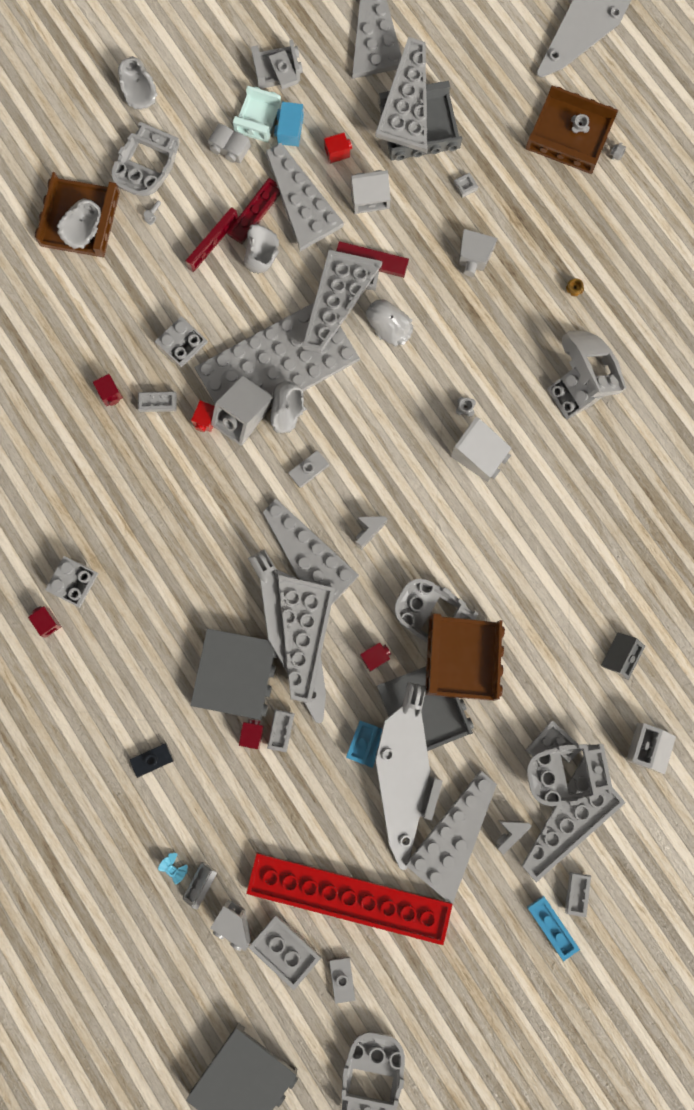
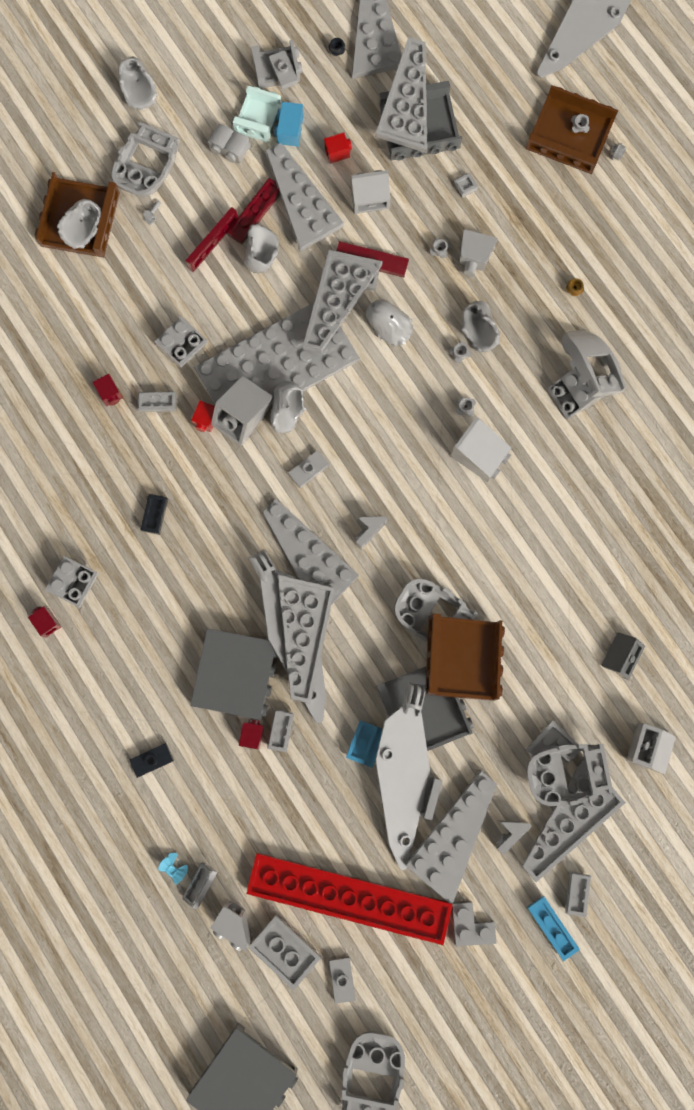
(154, 514): none -> black plate
(336, 43): none -> black plate
(375, 656): dark red brick -> none
(443, 245): none -> light grey plate
(461, 346): none -> light grey plate
(470, 932): none -> light grey plate
(480, 326): none -> light grey piece

